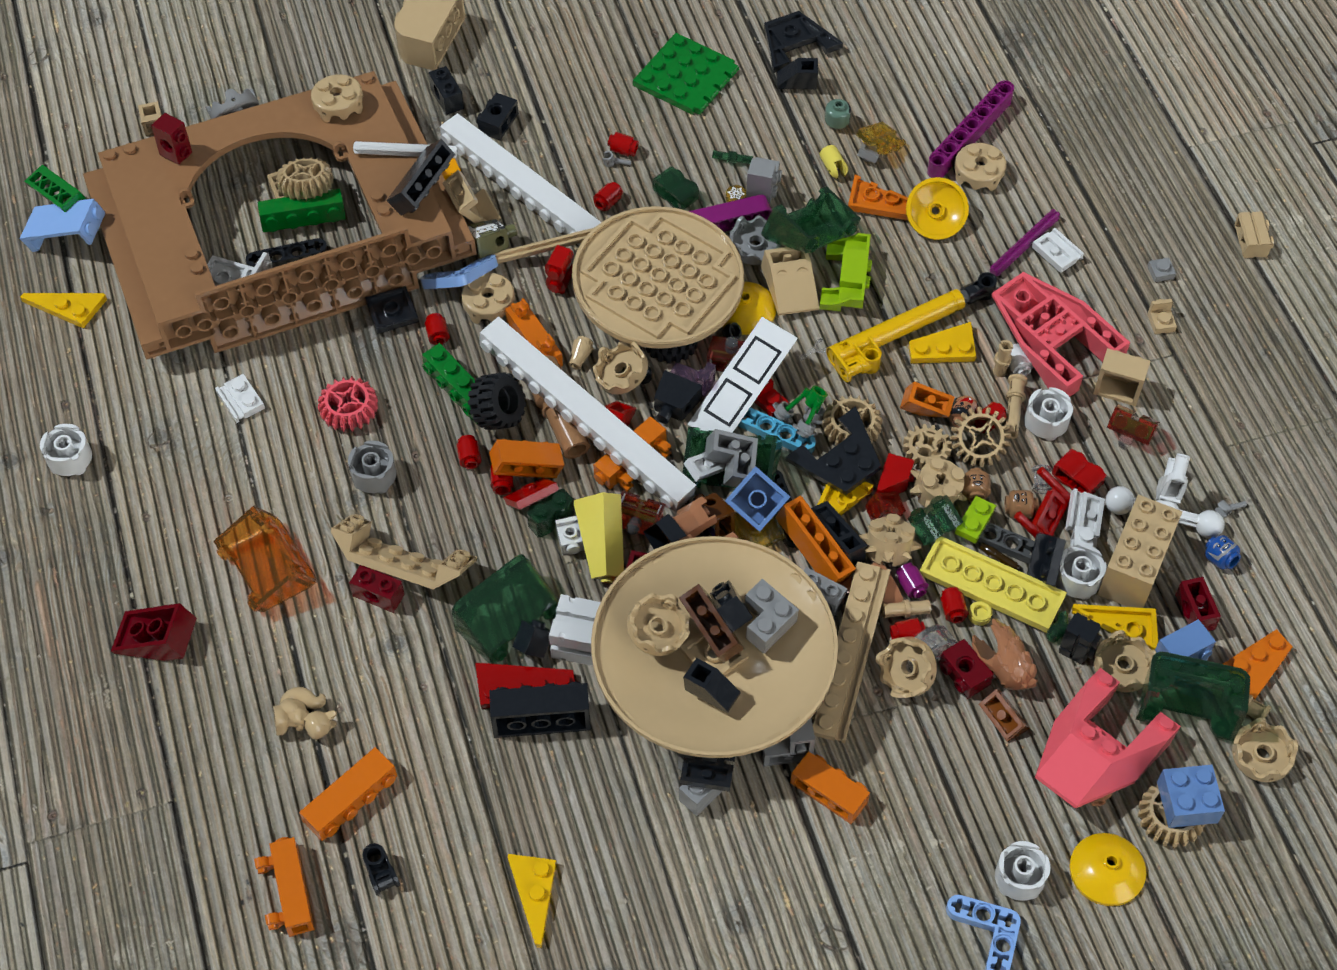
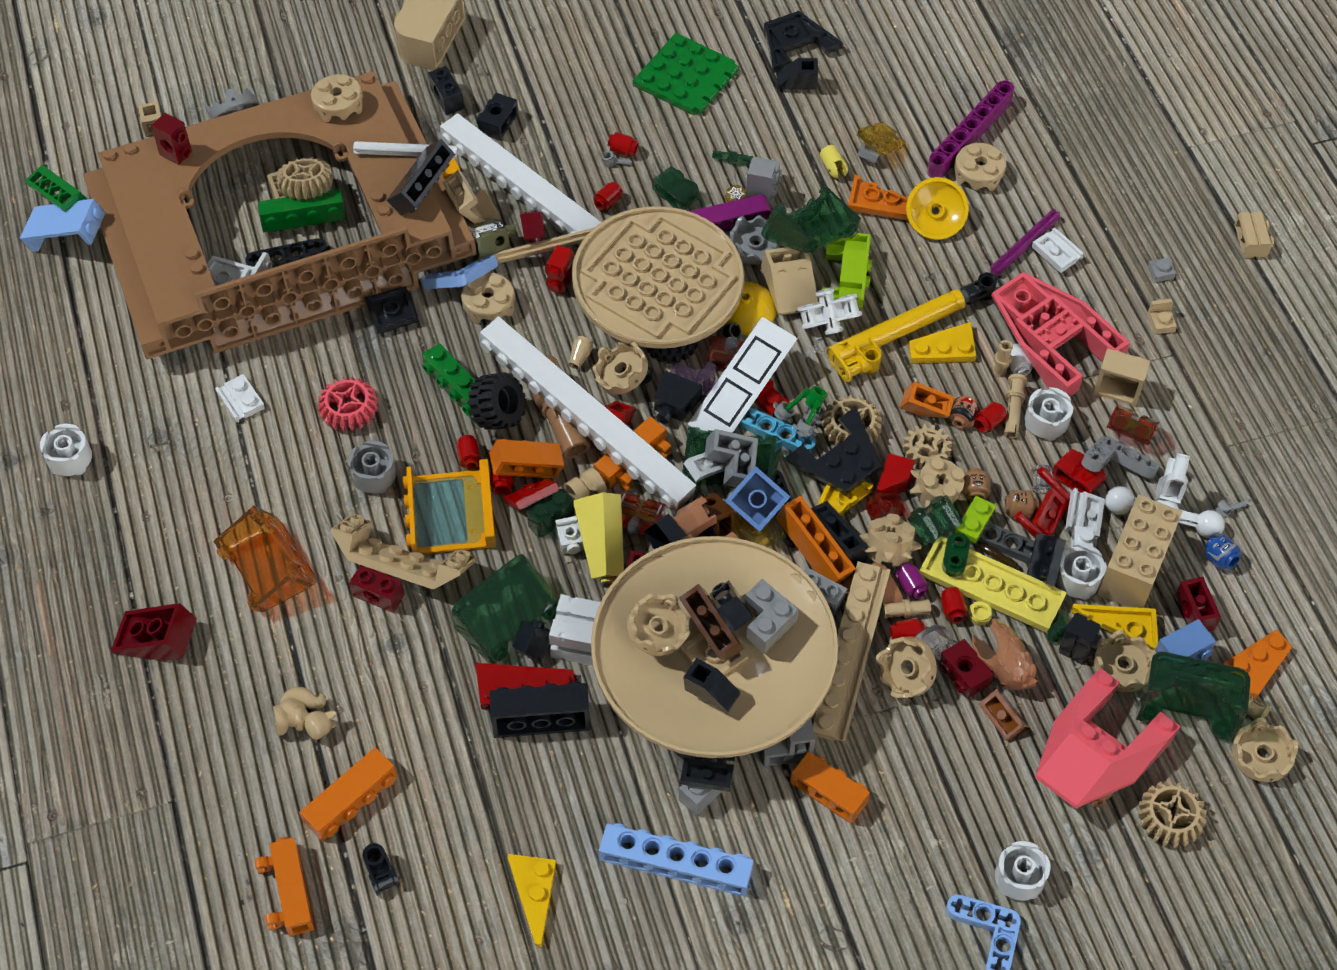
(71, 307): yellow wing -> none
(436, 329): red brick -> none
(449, 511): none -> clear light blue panel
(524, 322): orange brick -> none
(533, 225): none -> dark red brick
(587, 485): none -> tan wheel
(684, 870): none -> light blue brick
(829, 311): none -> white axle
(837, 113): sand green head -> none
(956, 552): none -> dark green plate
(991, 420): tan gear -> none
(1103, 882): yellow dish -> none
(1108, 449): none -> light grey beam
(1190, 796): medium blue brick -> none

